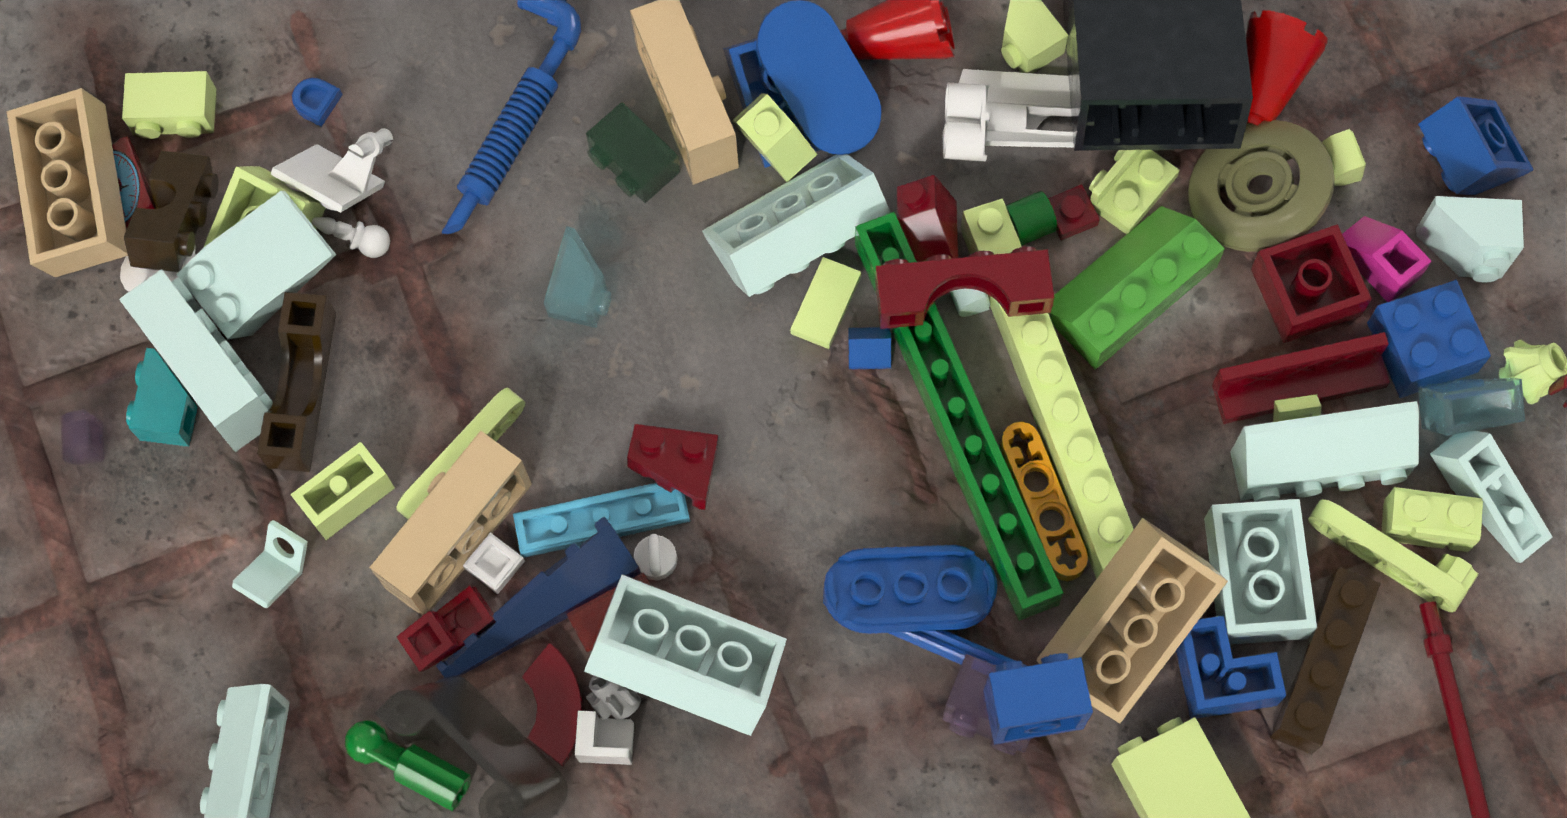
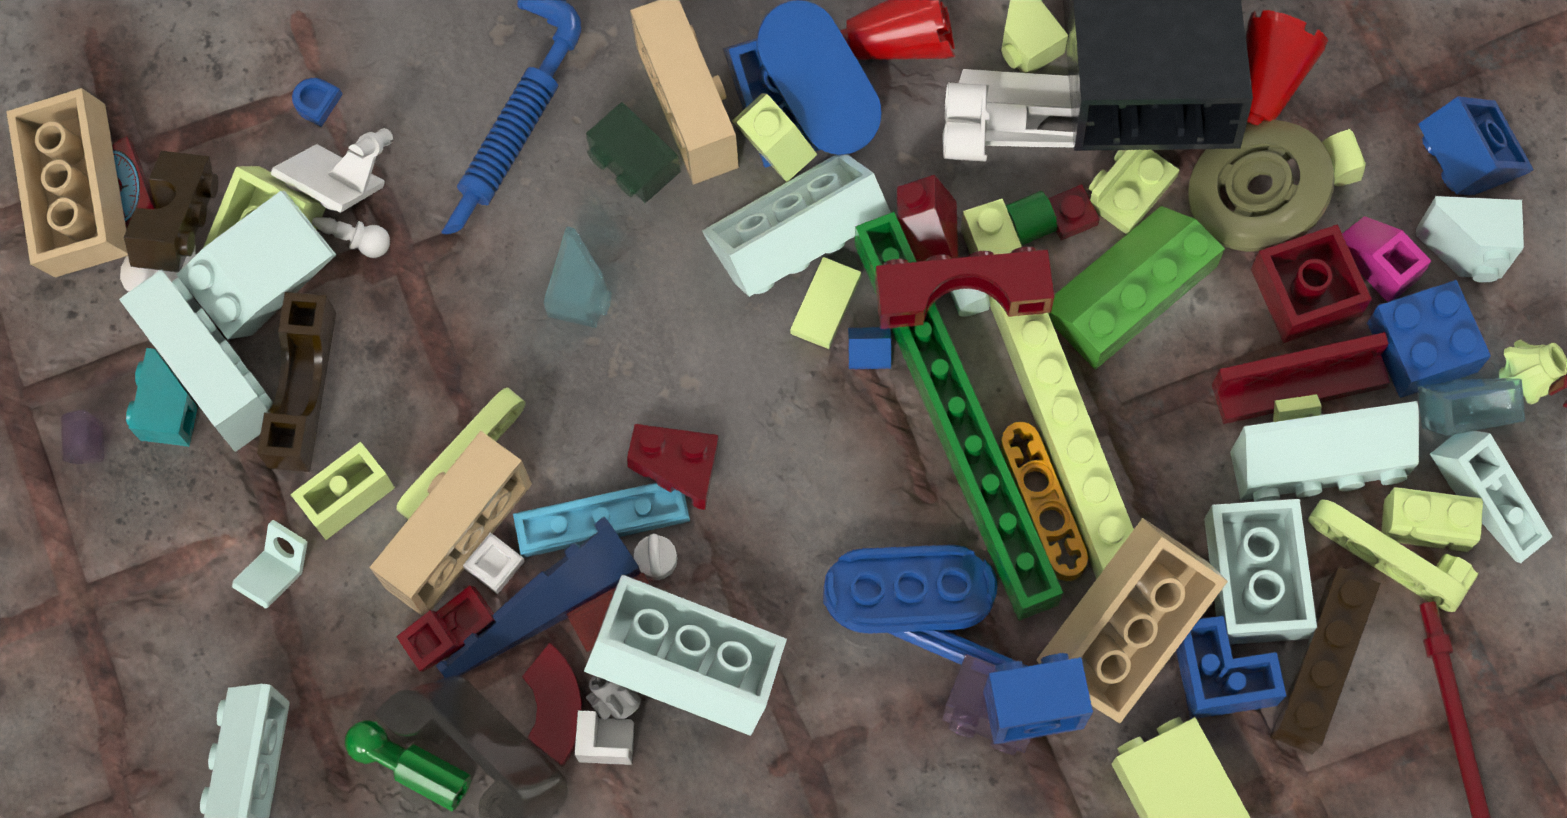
(169, 103): yellowish green brick -> none

